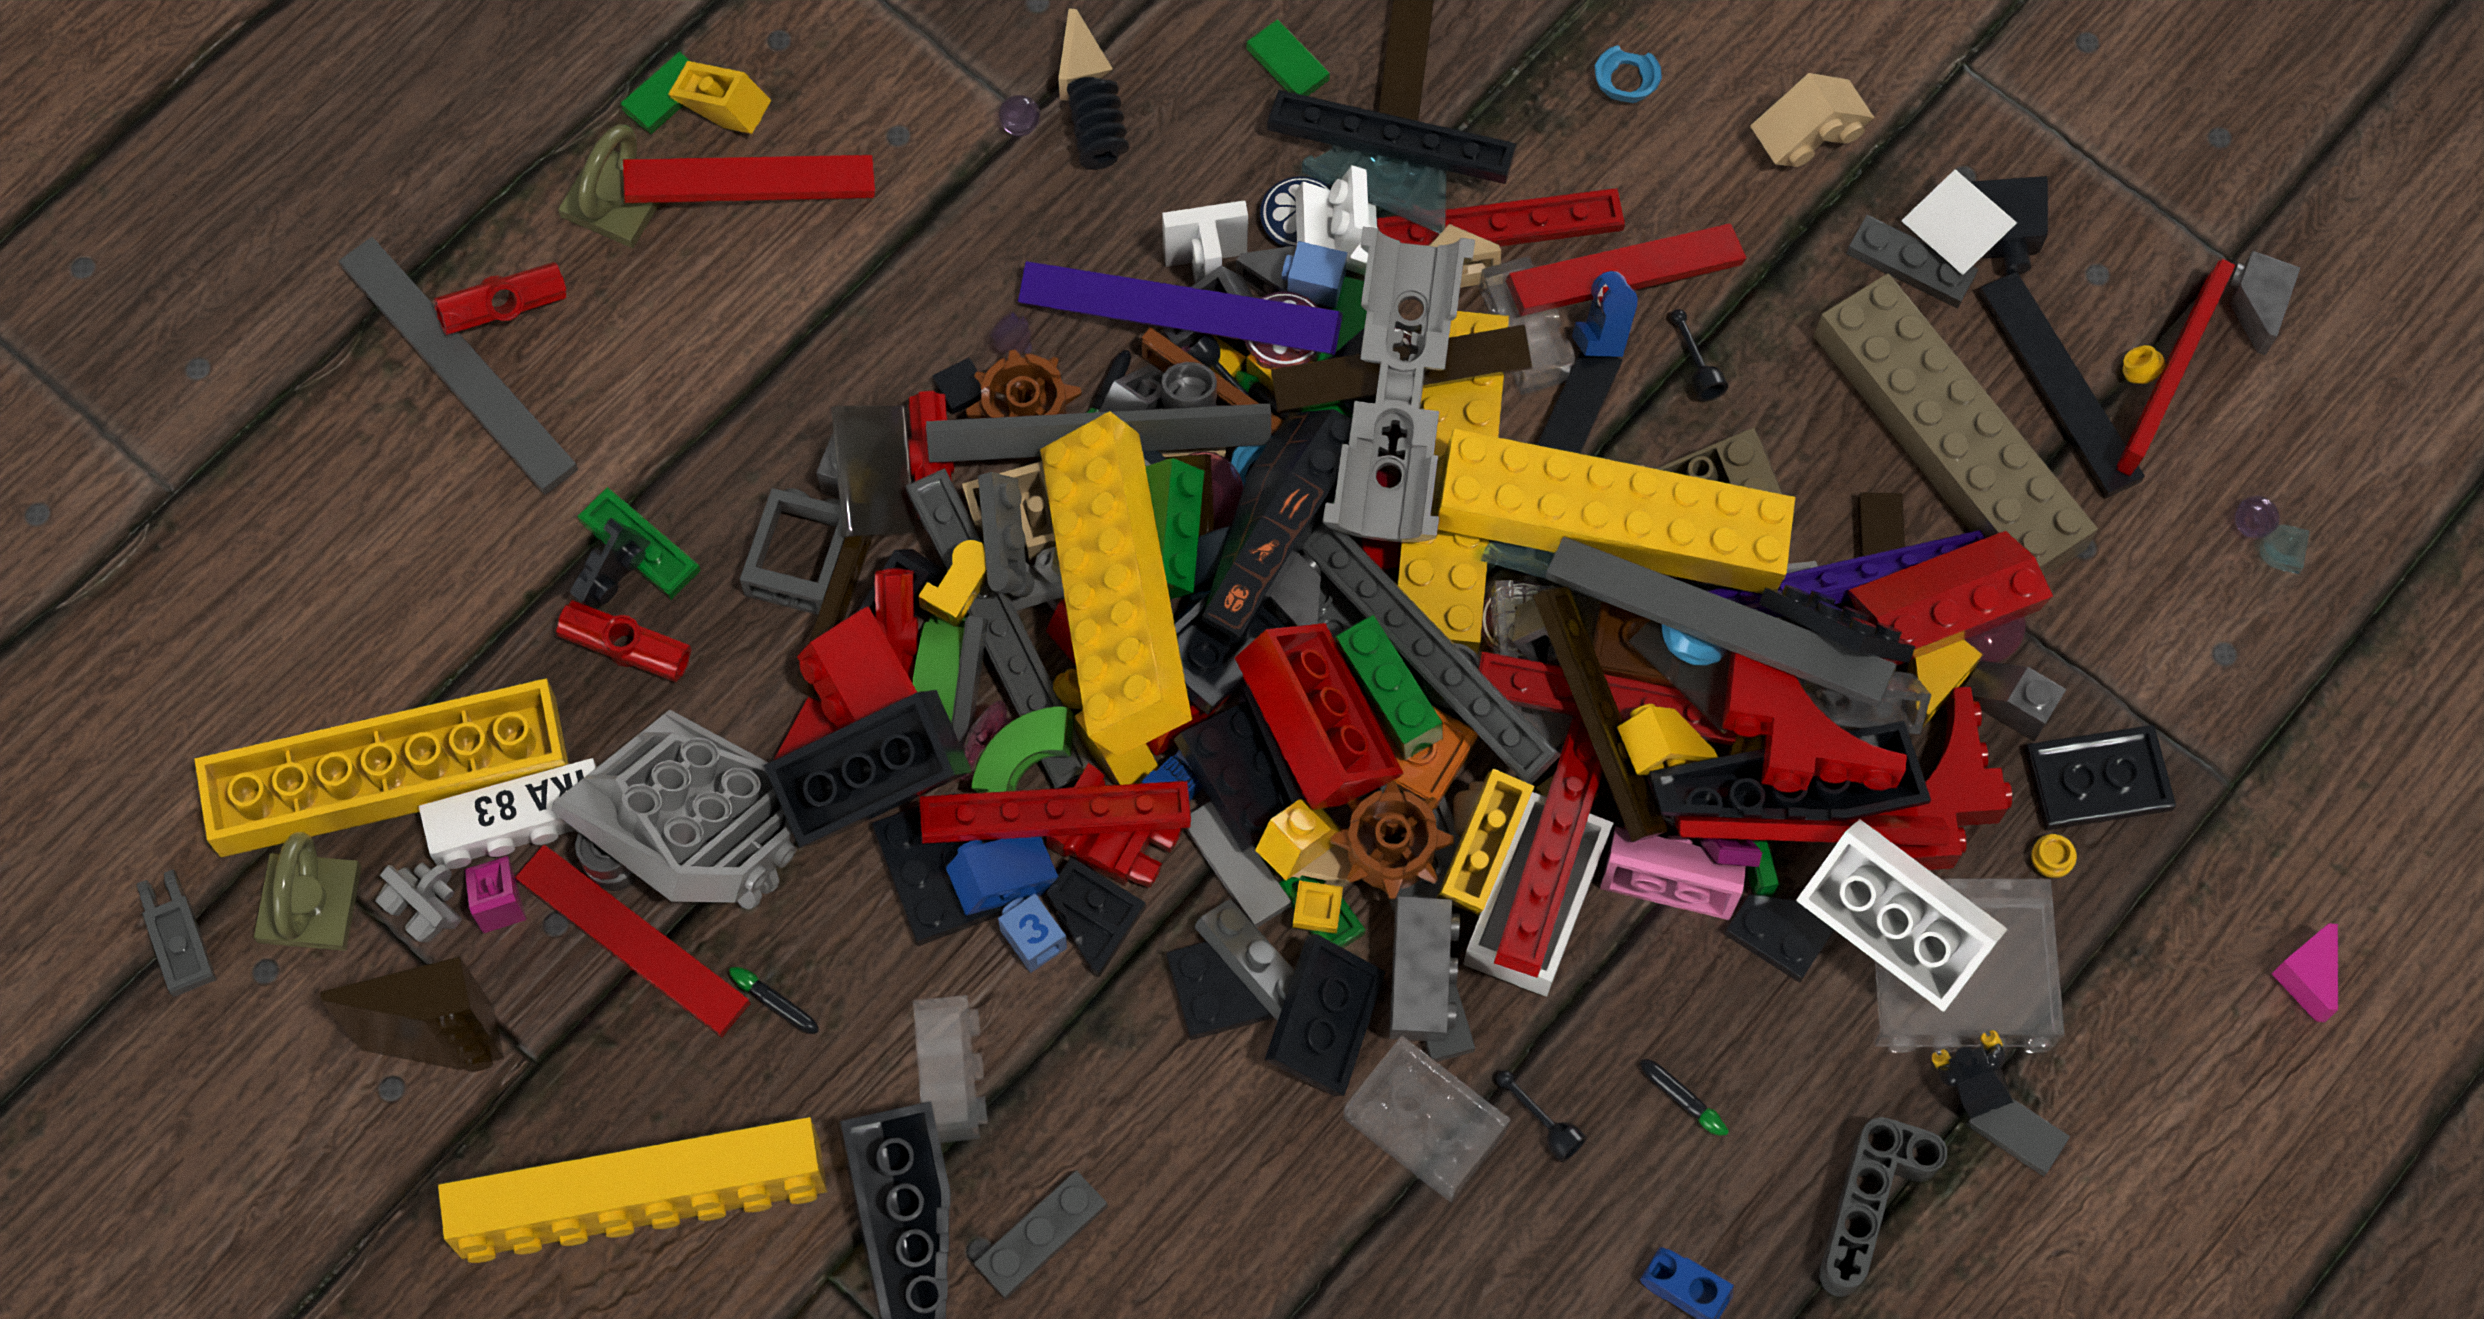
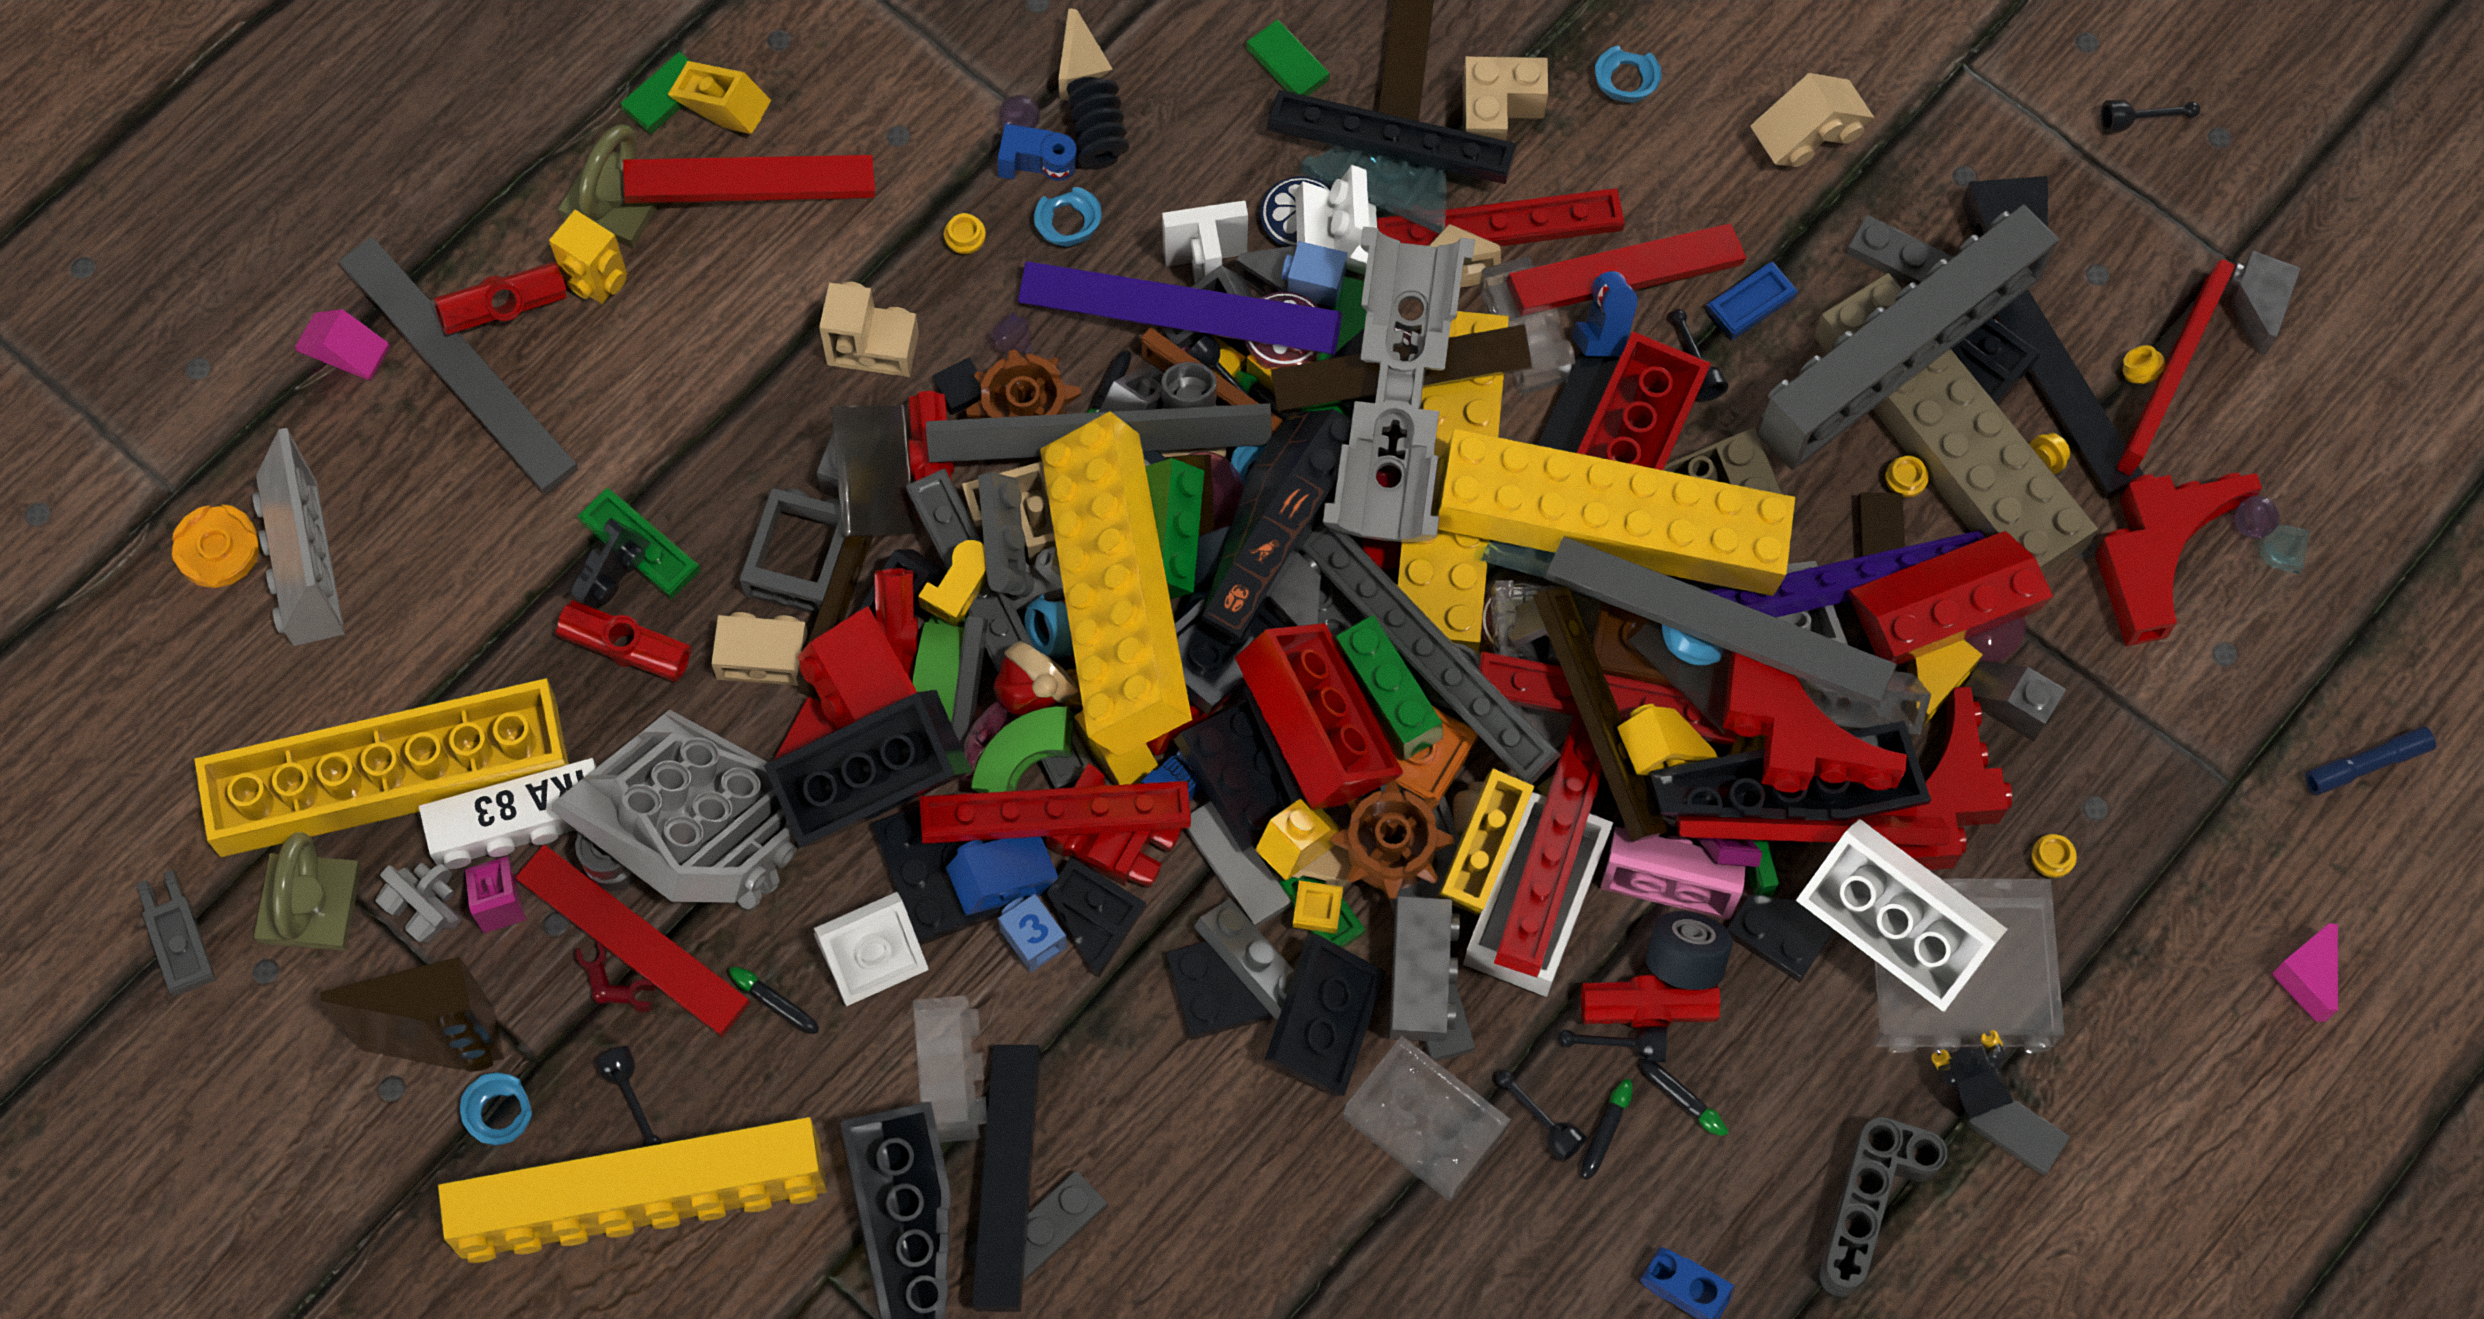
(215, 546): none -> light orange tile
(297, 545): none -> light grey slope
(343, 343): none -> dark pink slope
(476, 1097): none -> dark azure piece
(588, 258): none -> yellow brick
(604, 992): none -> dark red arm
(617, 1068): none -> black hinge
(758, 648): none -> tan brick
(866, 336): none -> tan brick
(871, 948): none -> white bracket
(964, 234): none -> yellow plate
(1006, 1179): none -> black tile
(1031, 681): none -> piece
(1036, 152): none -> blue leg
(1057, 621): none -> dark azure piece
(1082, 202): none -> dark azure piece
(1502, 90): none -> tan brick
(1619, 1101): none -> black piece
(1645, 404): none -> red slope
(1647, 1003): none -> red piece
(1649, 1042): none -> black hinge
(1689, 950): none -> black wheel
(1751, 300): none -> blue tile
(1843, 626): black plate -> none
(1906, 336): none -> dark grey brick
(1907, 476): none -> yellow plate
(1959, 222): white sticker -> none
(1996, 358): none -> black wing
(2052, 451): none -> yellow plate
(2100, 777): black tile -> none
(2120, 114): none -> black hinge
(2142, 560): none -> red arch
(2393, 751): none -> dark blue piece

